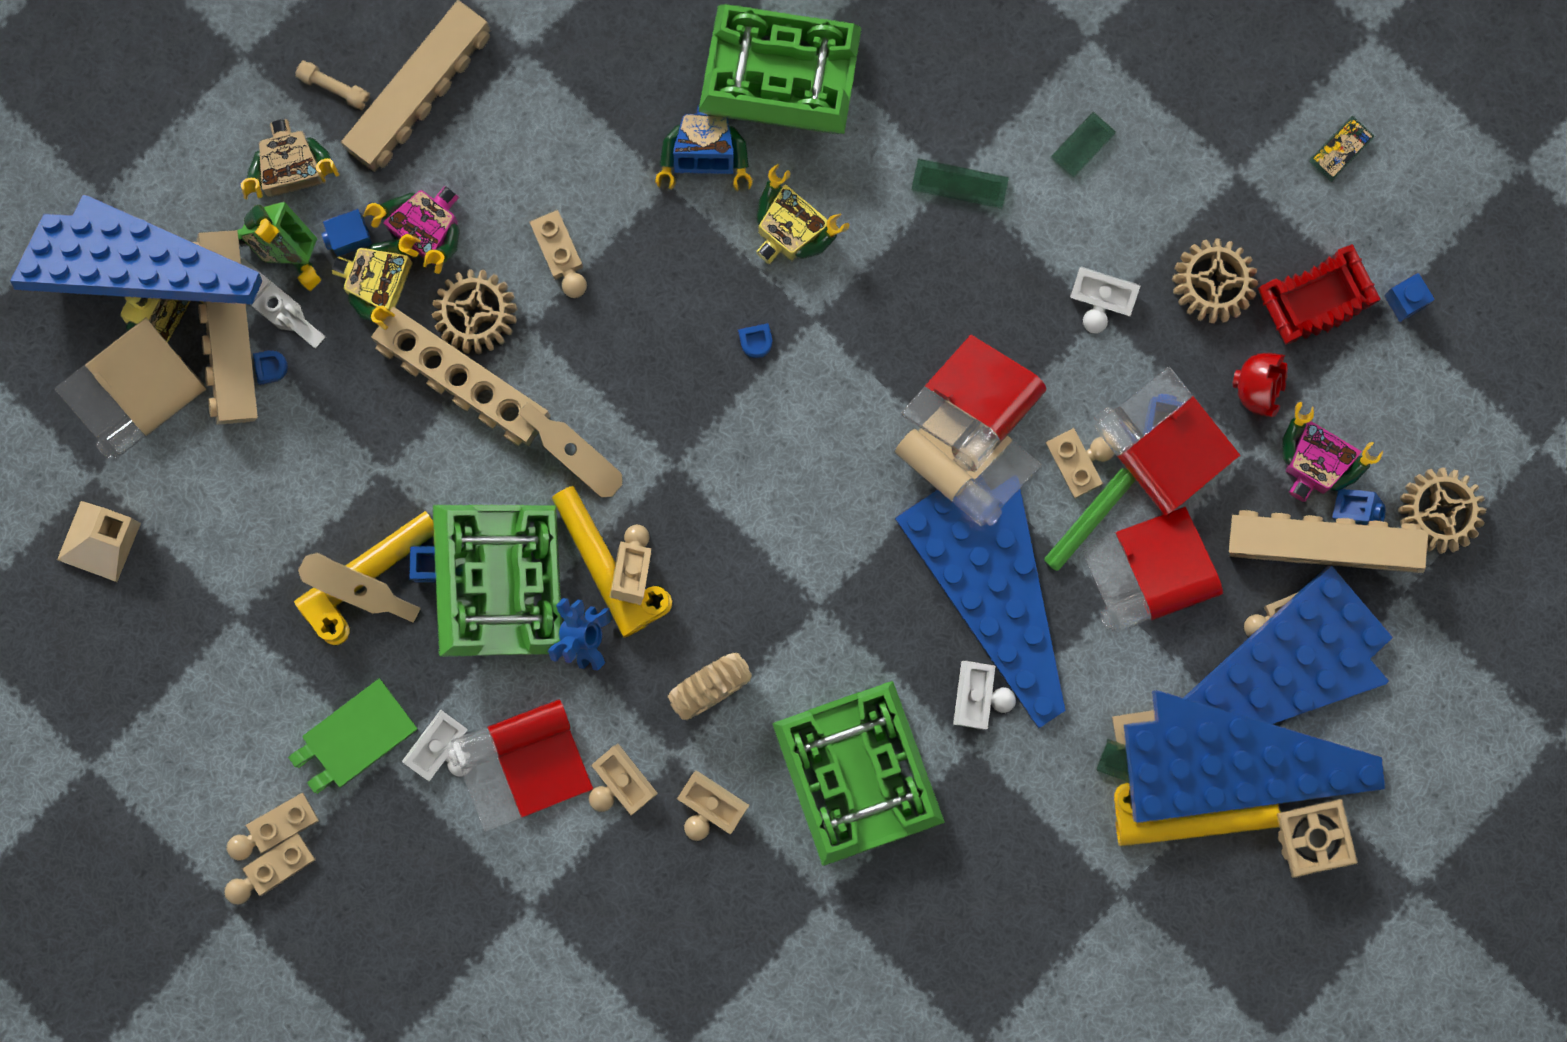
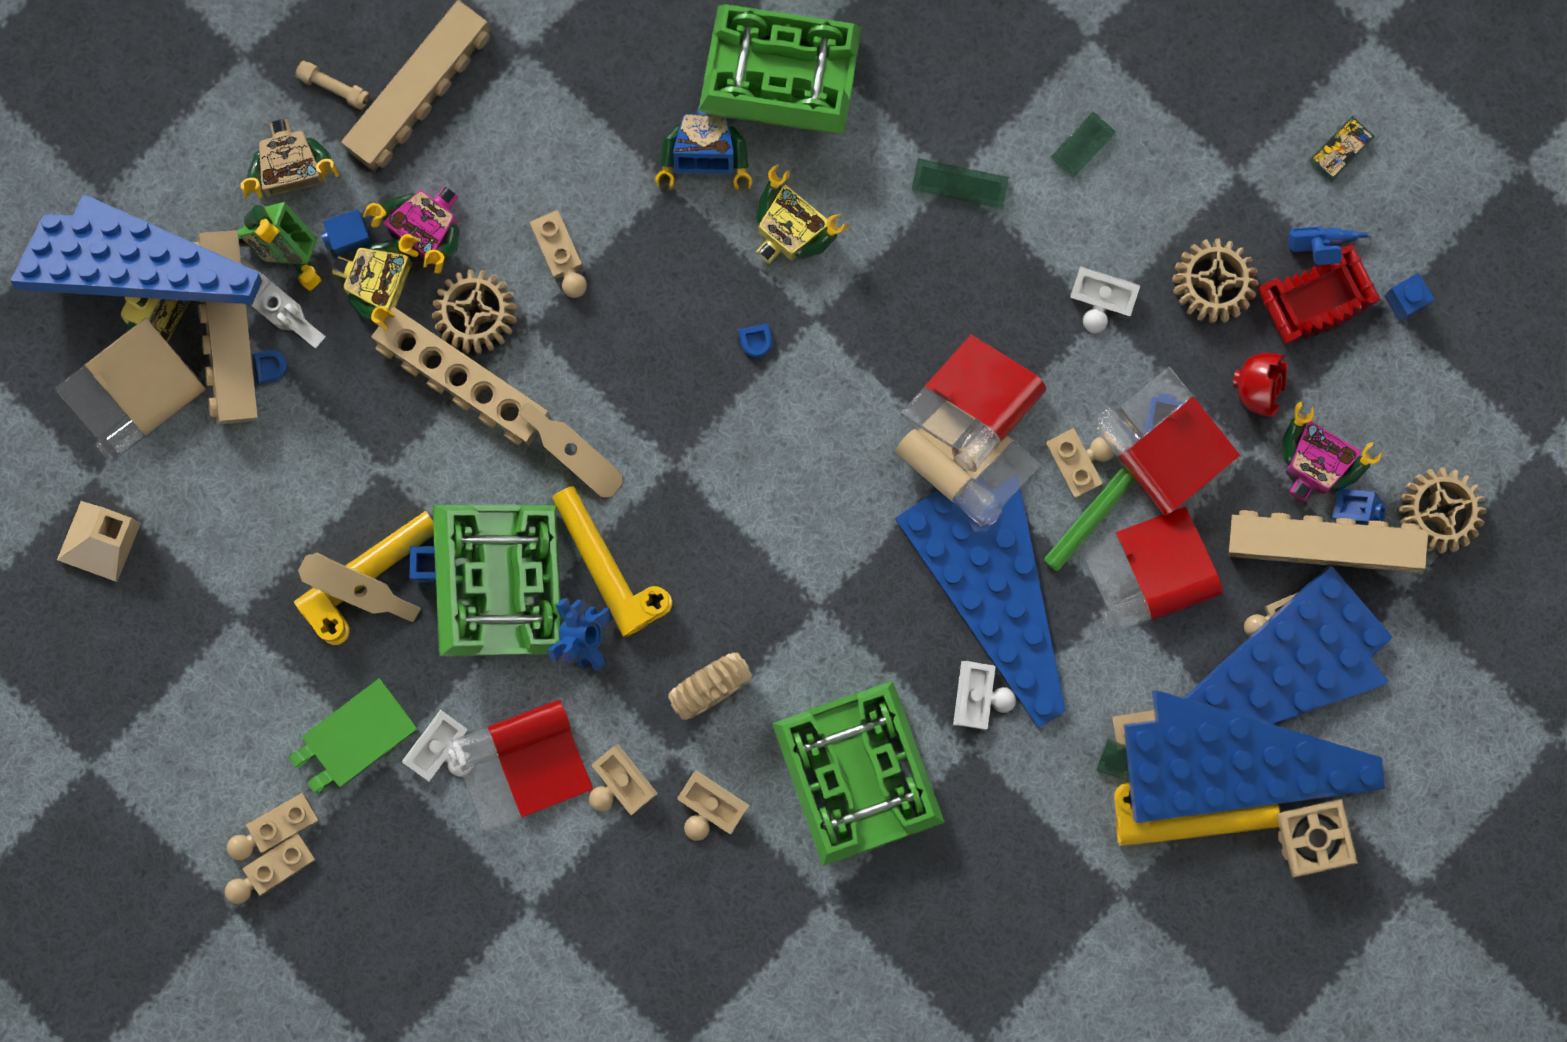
(631, 566): tan plate -> none
(1322, 242): none -> blue piece

